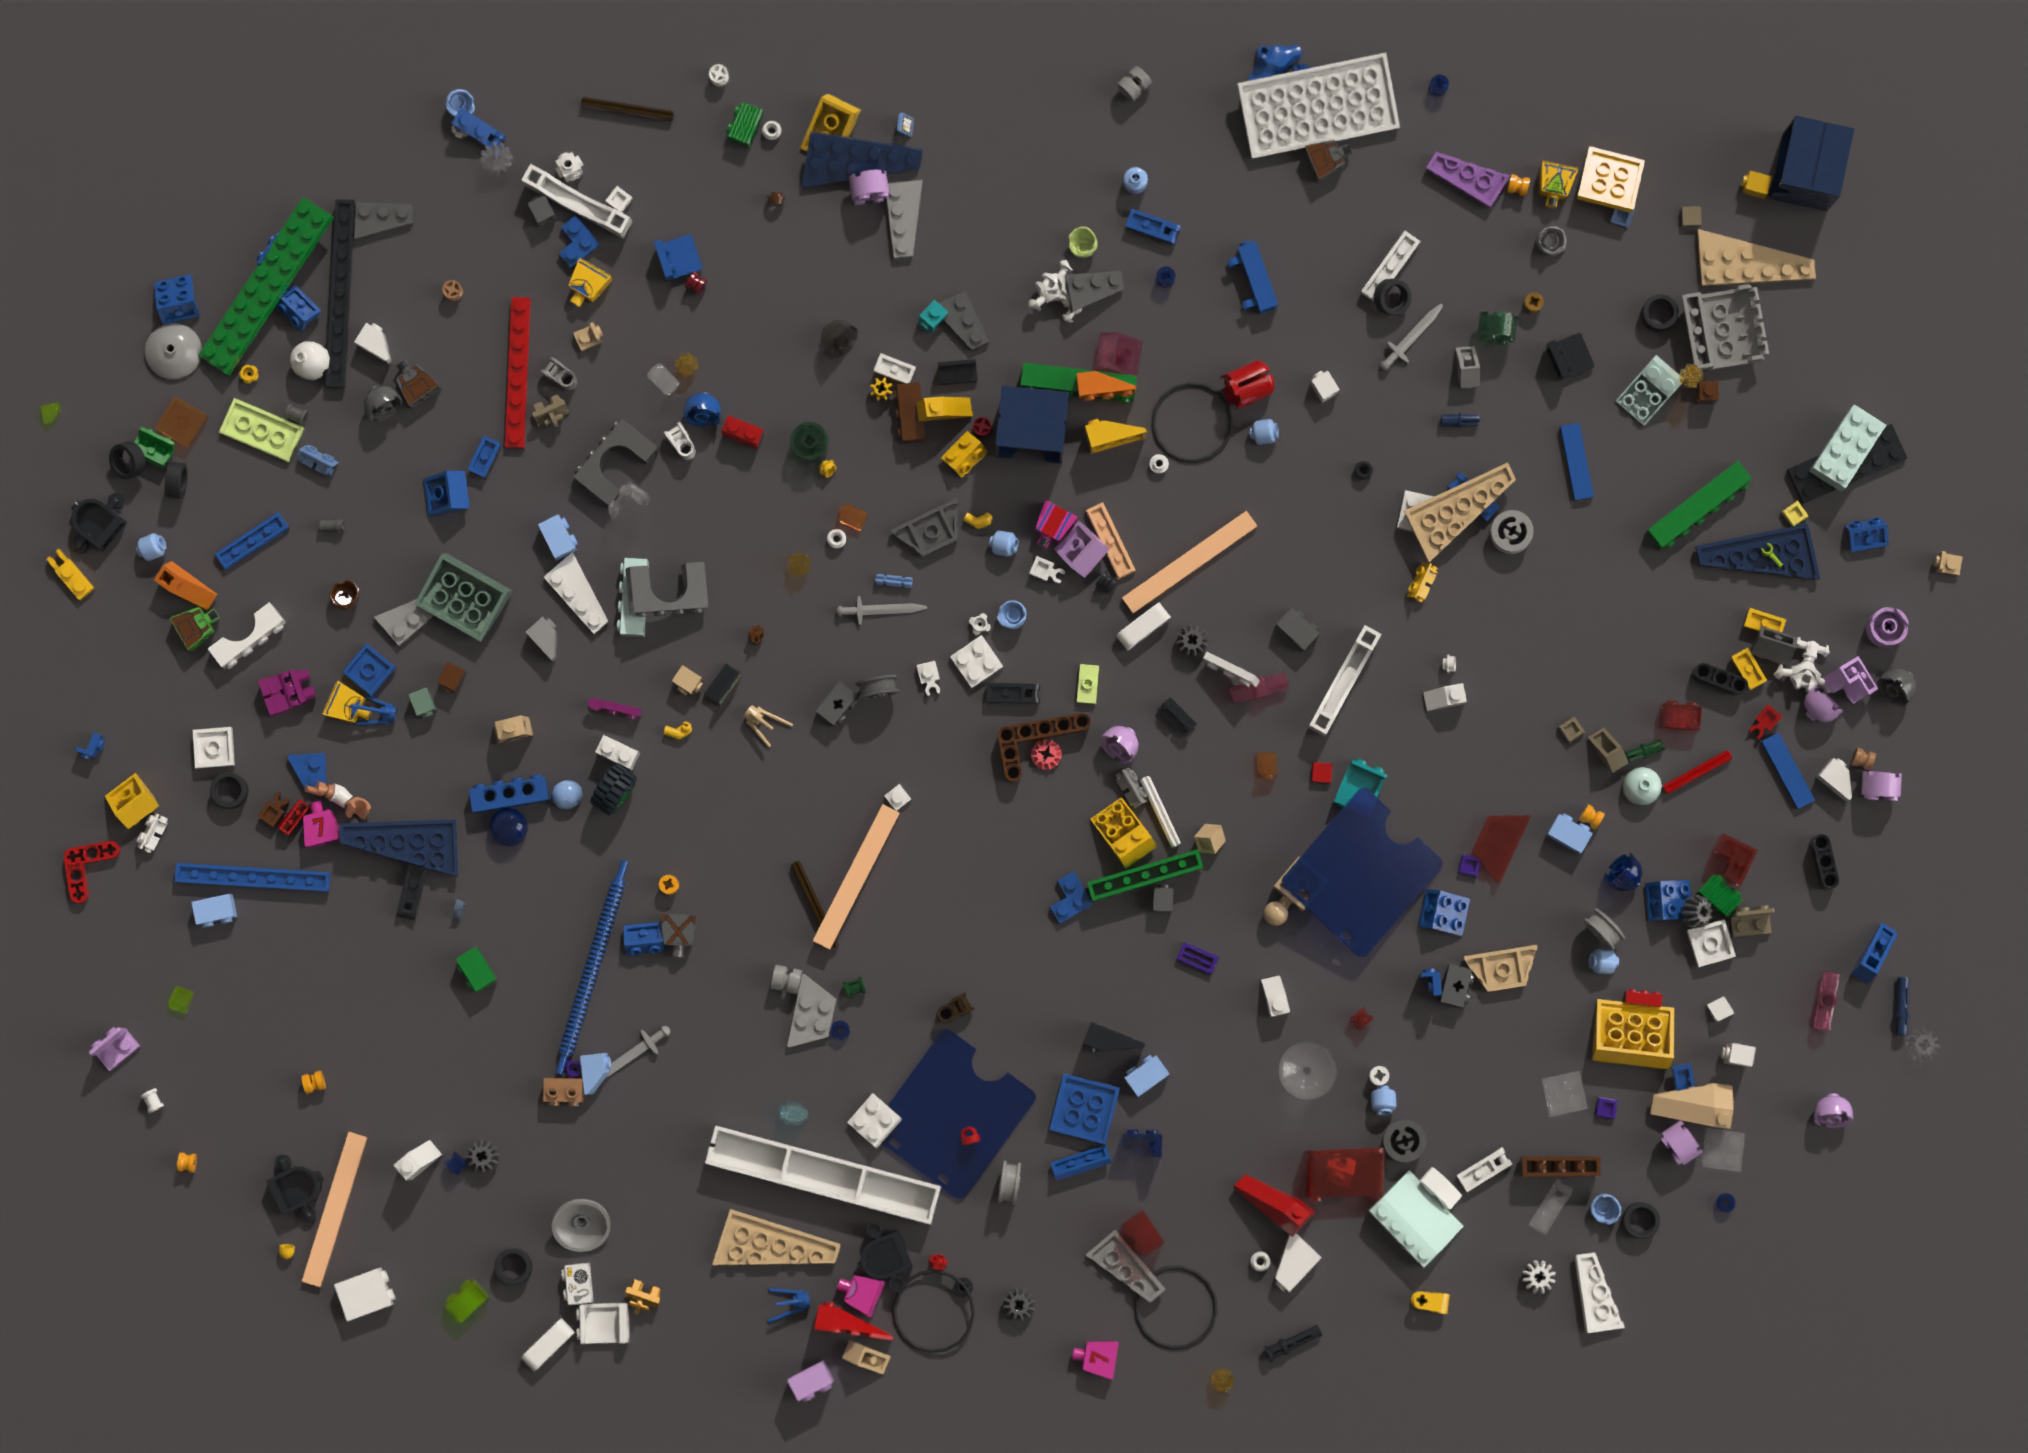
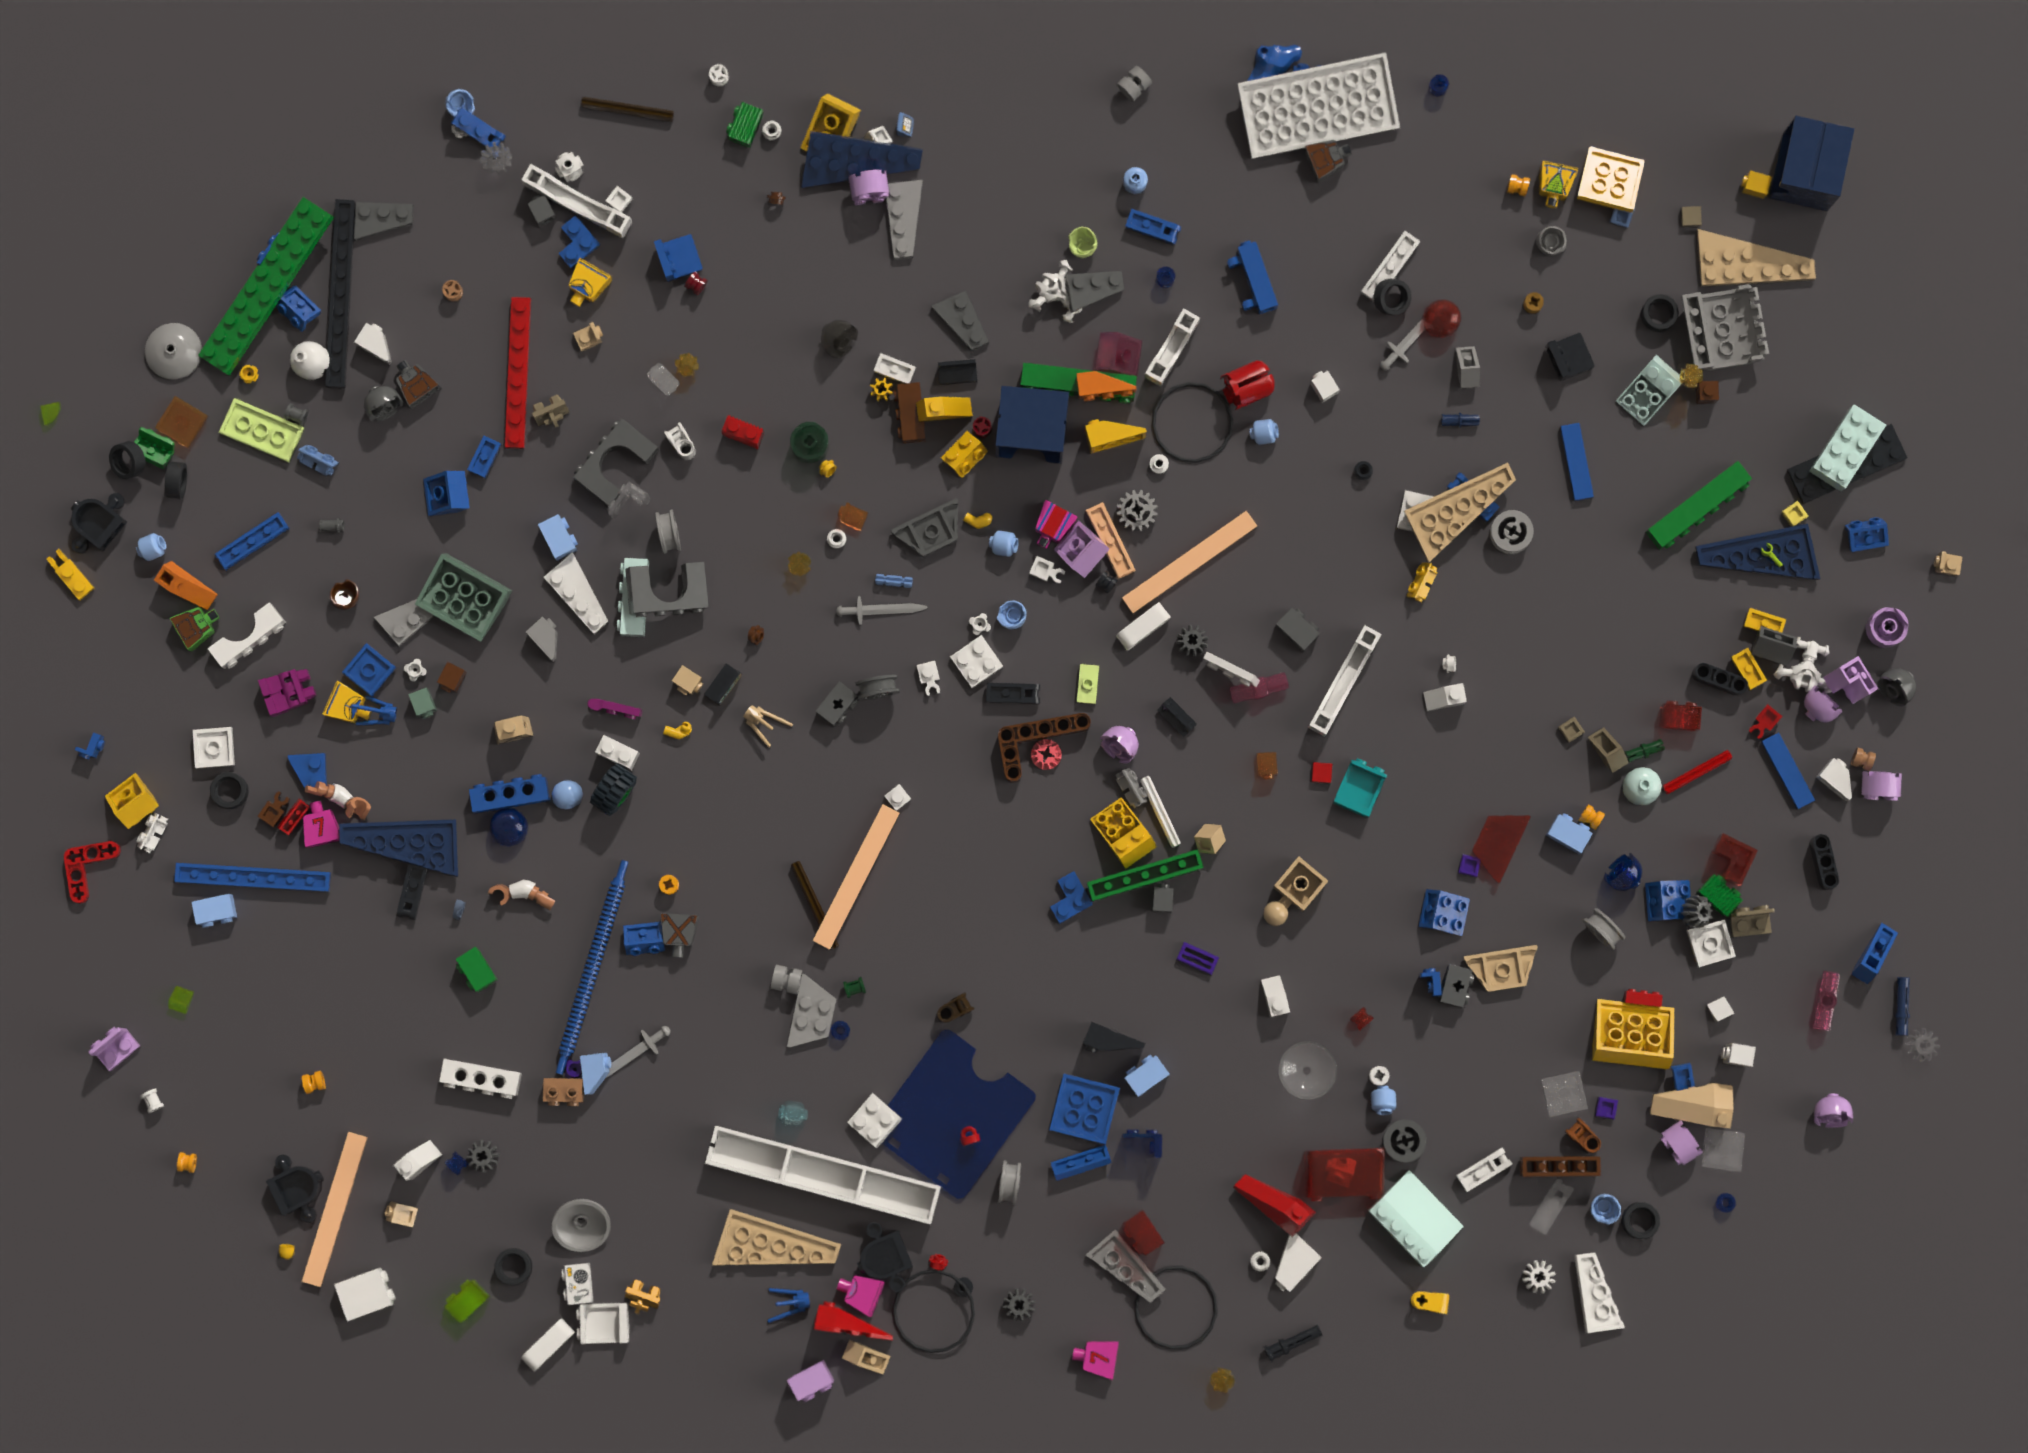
(176, 299): blue bracket -> none
(401, 1214): none -> tan bracket
(411, 666): none -> white plate
(451, 1068): none -> white brick
(524, 889): none -> piece
(558, 372): light grey piece -> none
(668, 531): none -> light grey wheel
(702, 410): blue cylinder -> none
(878, 135): none -> white slope
(932, 316): teal bracket -> none
(1149, 507): none -> light grey gear
(1172, 347): none -> white arch
(1360, 875): clear blue door -> none
(1439, 1186): white slope -> none
(1441, 318): none -> clear red cylinder
(1473, 180): medium lavender wing -> none
(1497, 327): clear green brick -> none
(1583, 1136): none -> dark orange piece
(1603, 961): light blue head -> none

